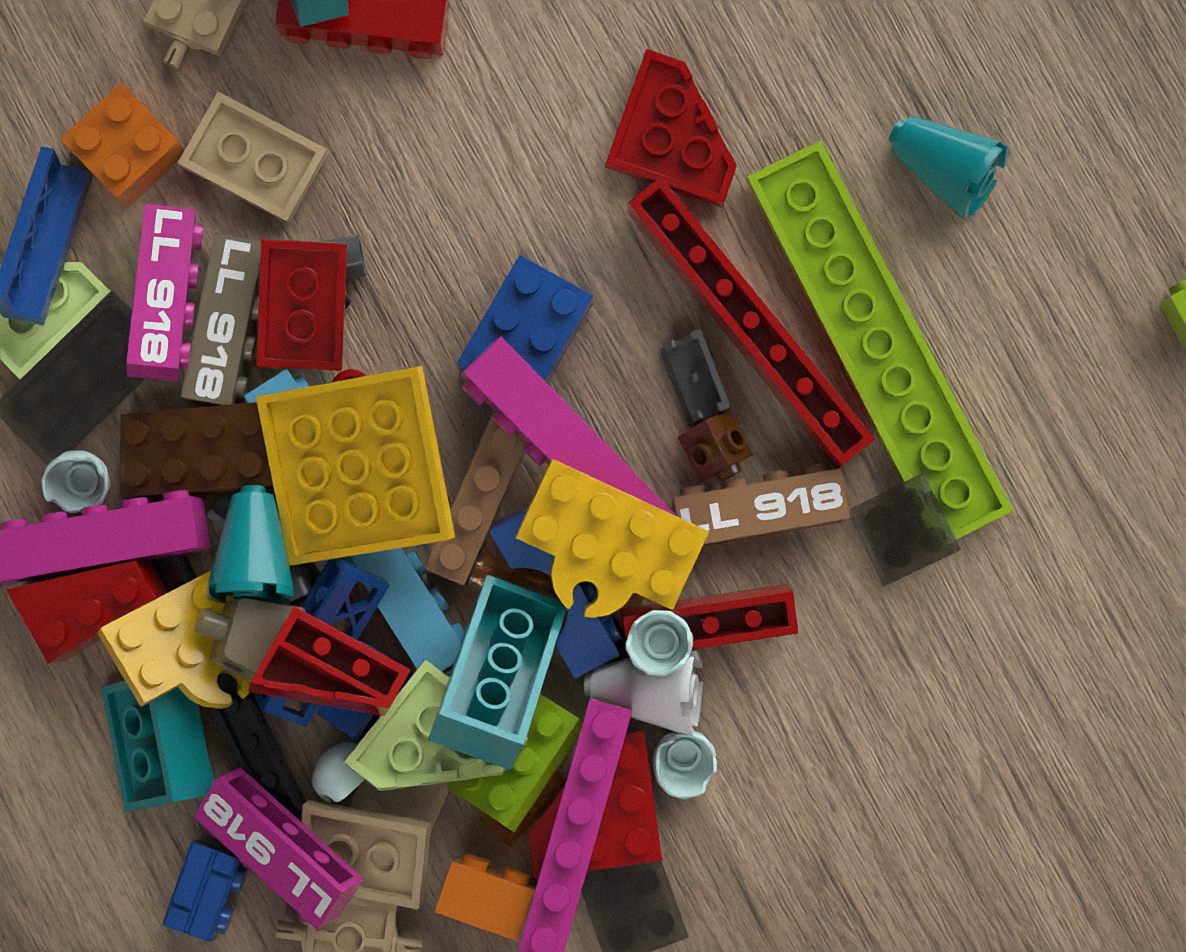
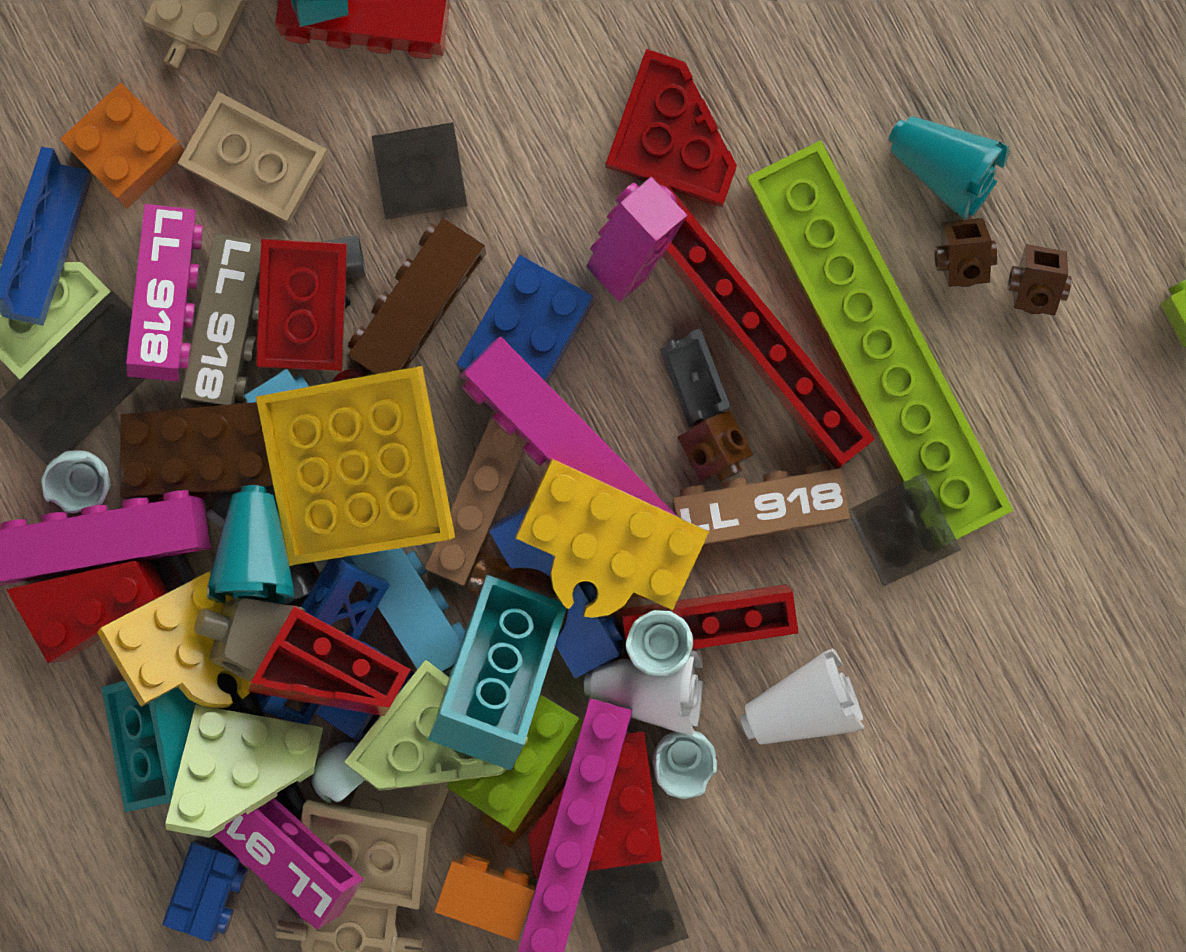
(236, 766): none -> yellowish green plate
(418, 300): none -> reddish brown brick
(419, 171): none -> clear smoke plate
(635, 237): none -> dark pink brick
(805, 704): none -> white cone
(965, 252): none -> reddish brown brick
(1040, 280): none -> reddish brown brick

